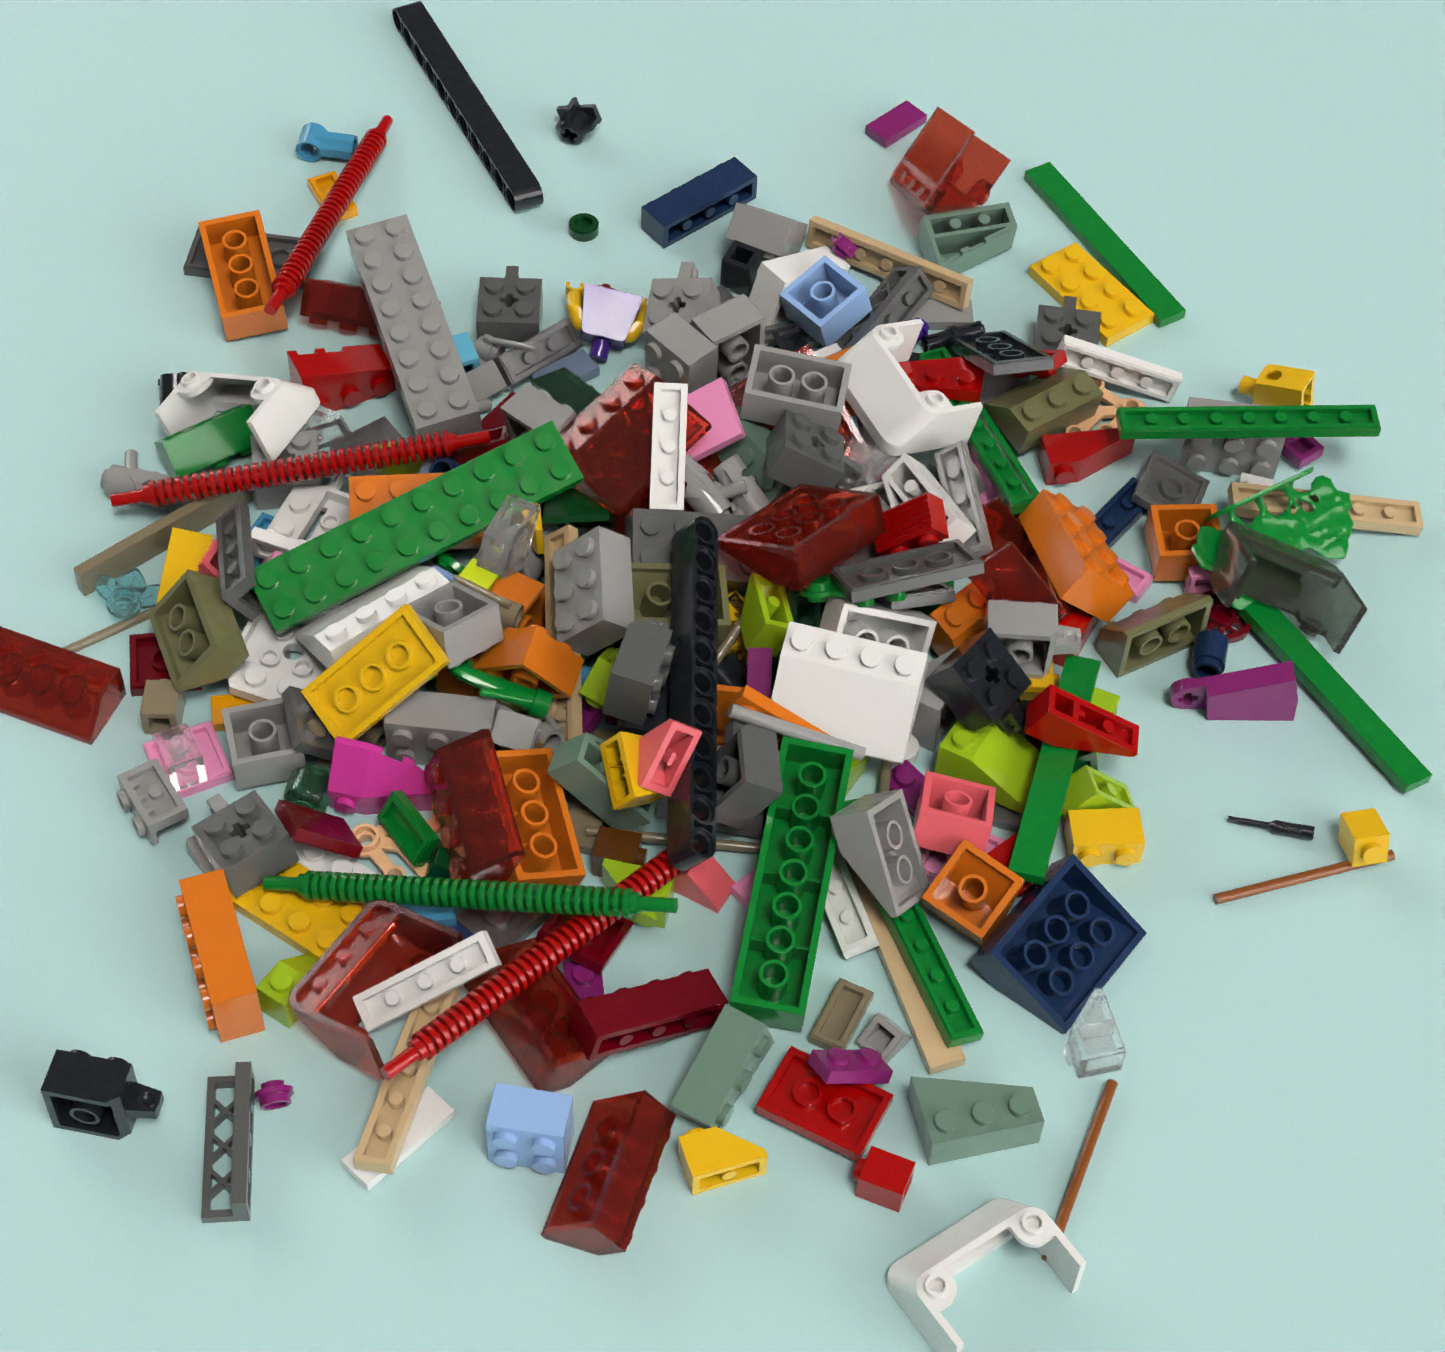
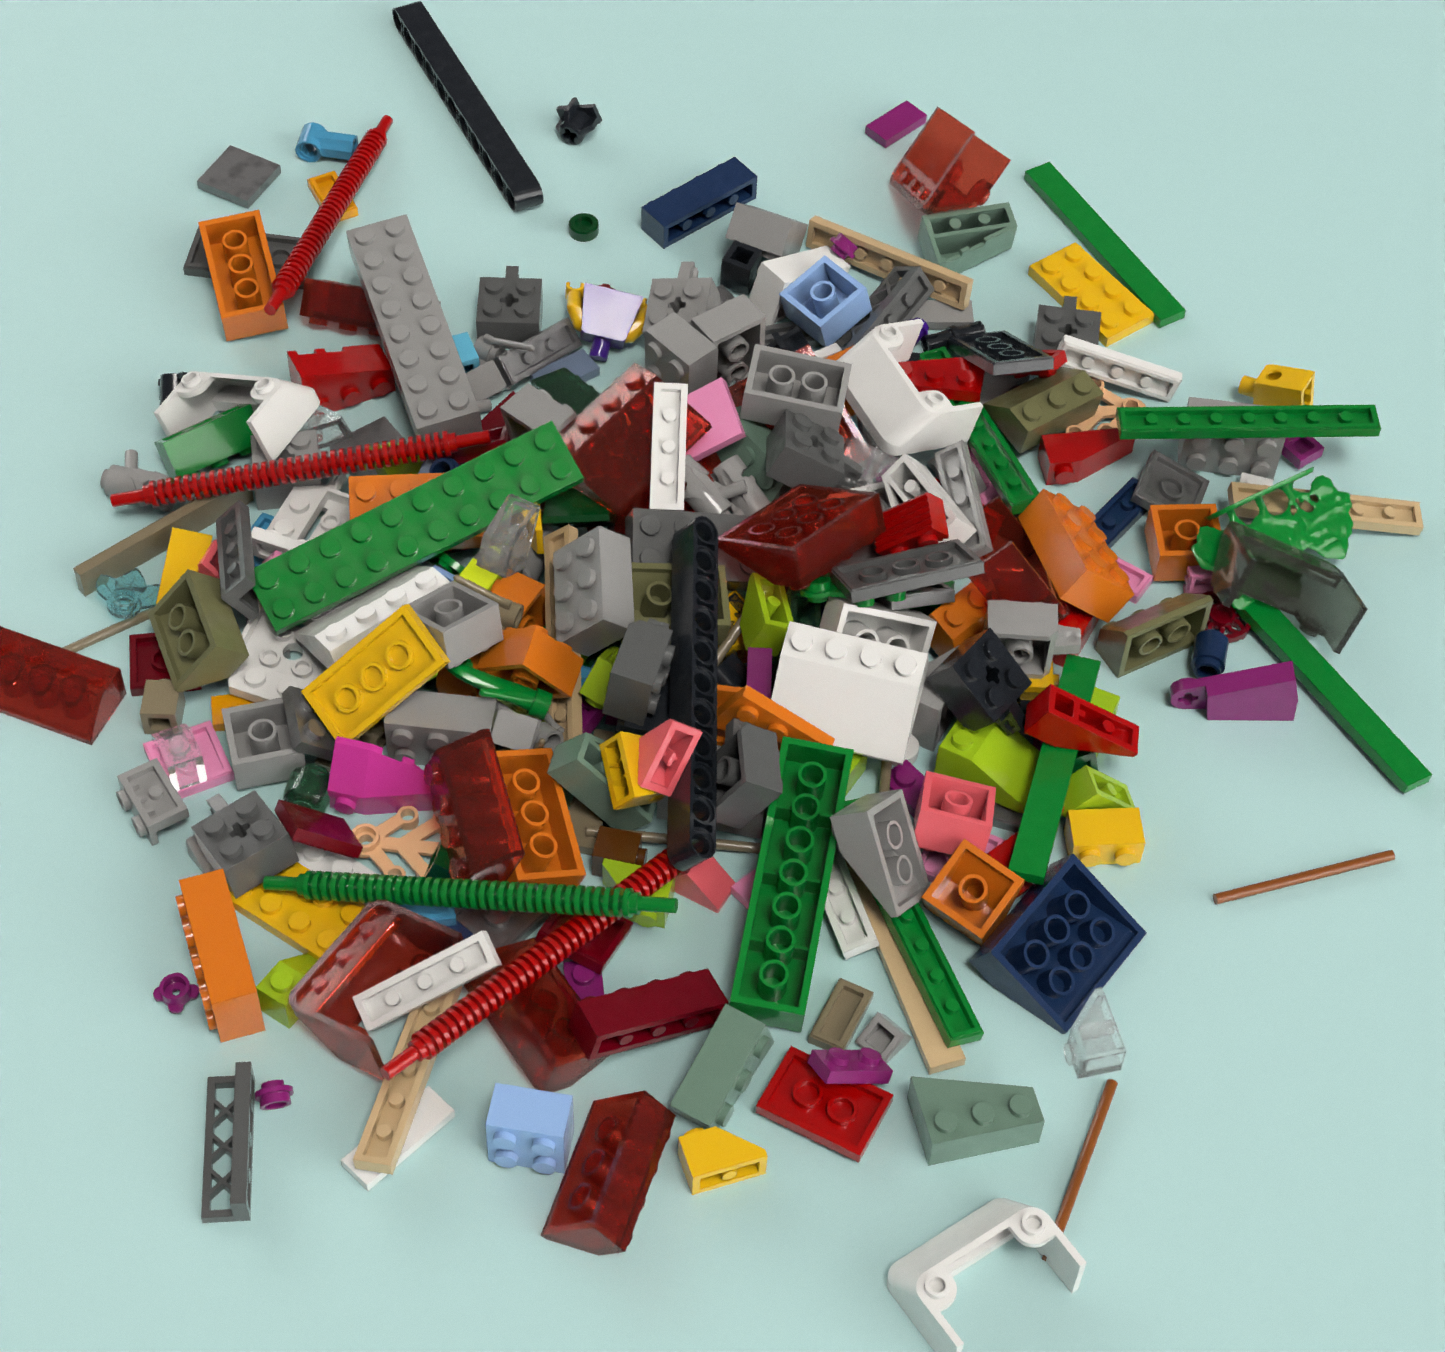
(97, 1095): black hinge -> none
(171, 984): none -> magenta plate
(239, 176): none -> flat silver tile
(408, 828): green tile -> none
(790, 729): light grey bar -> none
(883, 1178): red brick -> none
(1278, 827): black piece -> none
(1363, 837): yellow brick -> none

